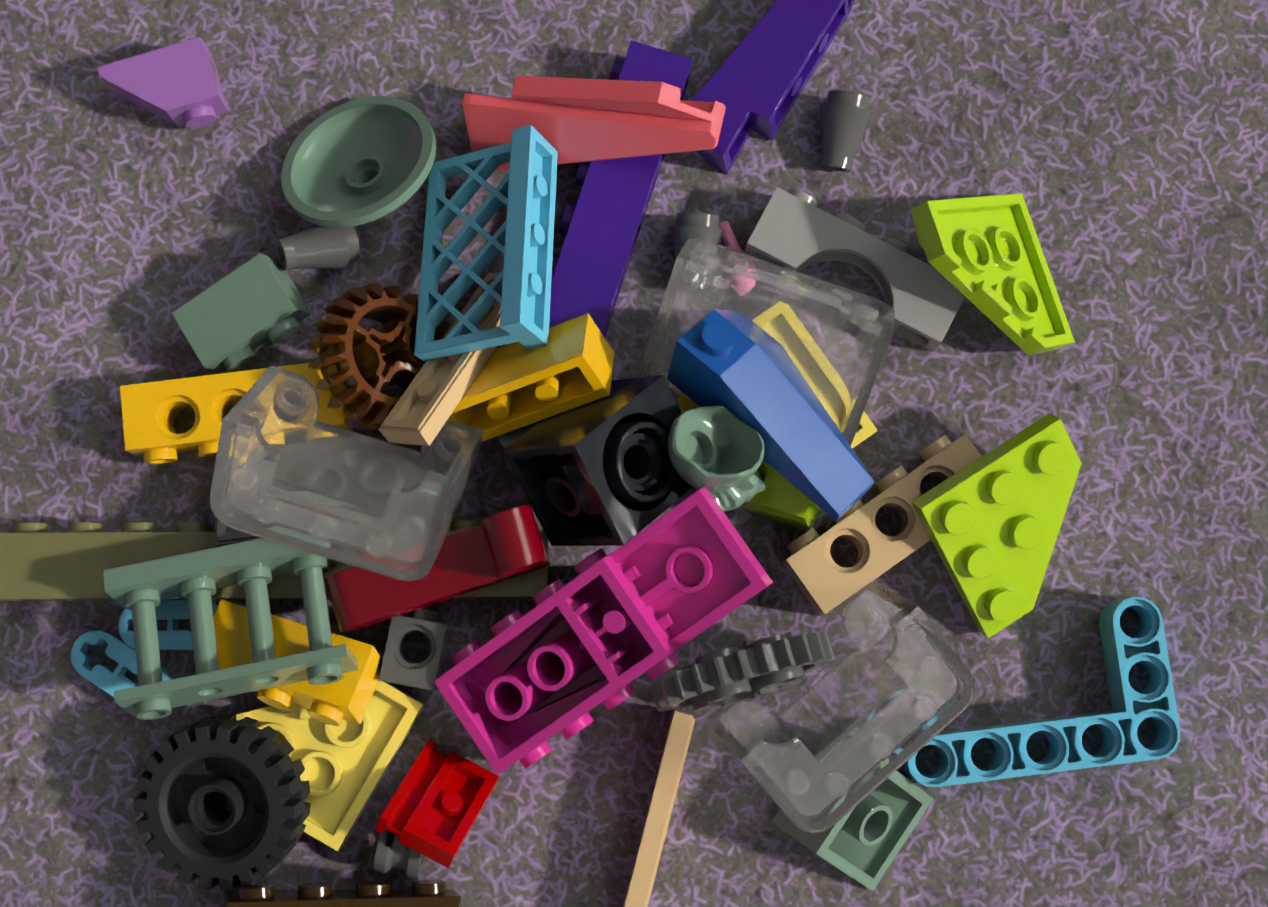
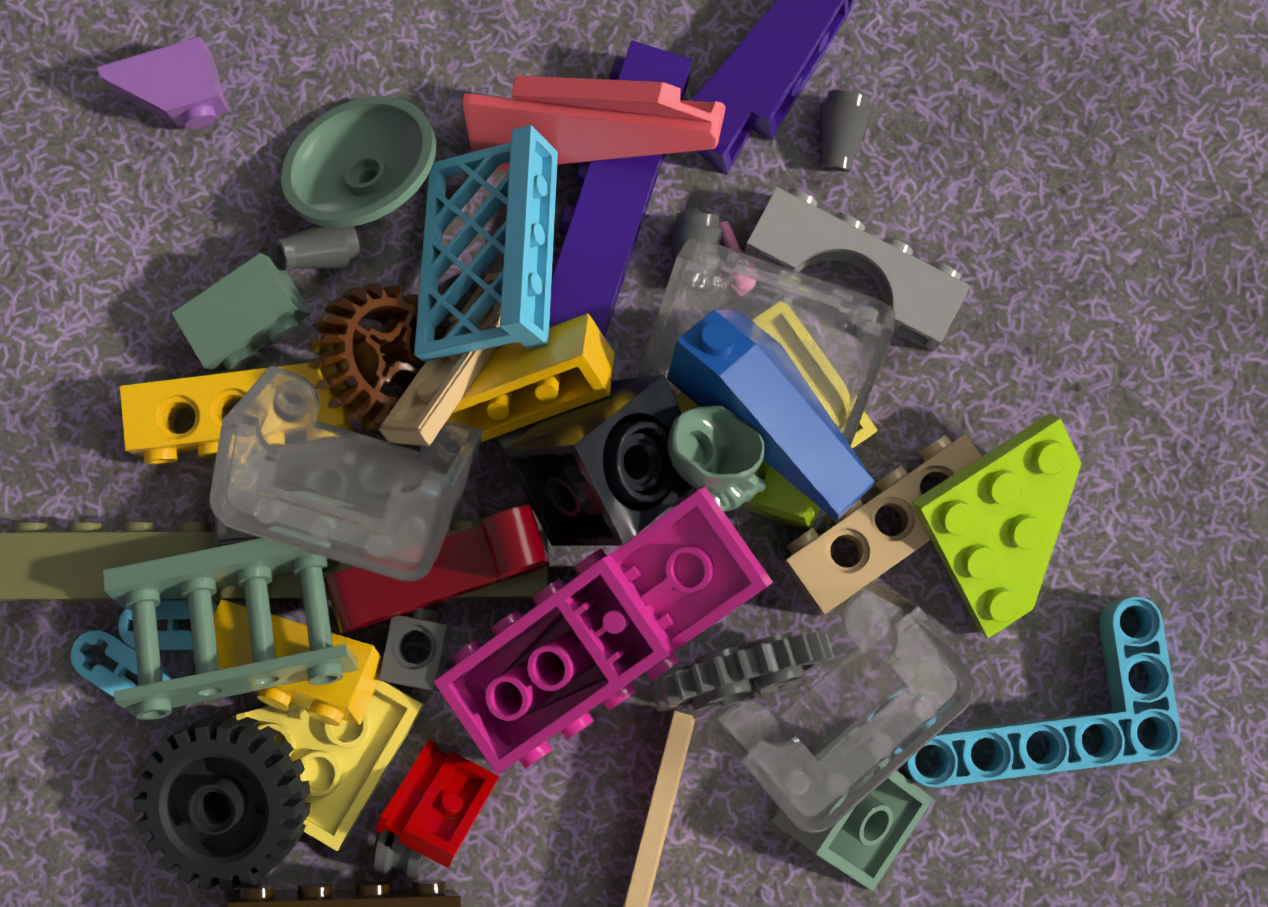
(998, 264): lime plate -> none

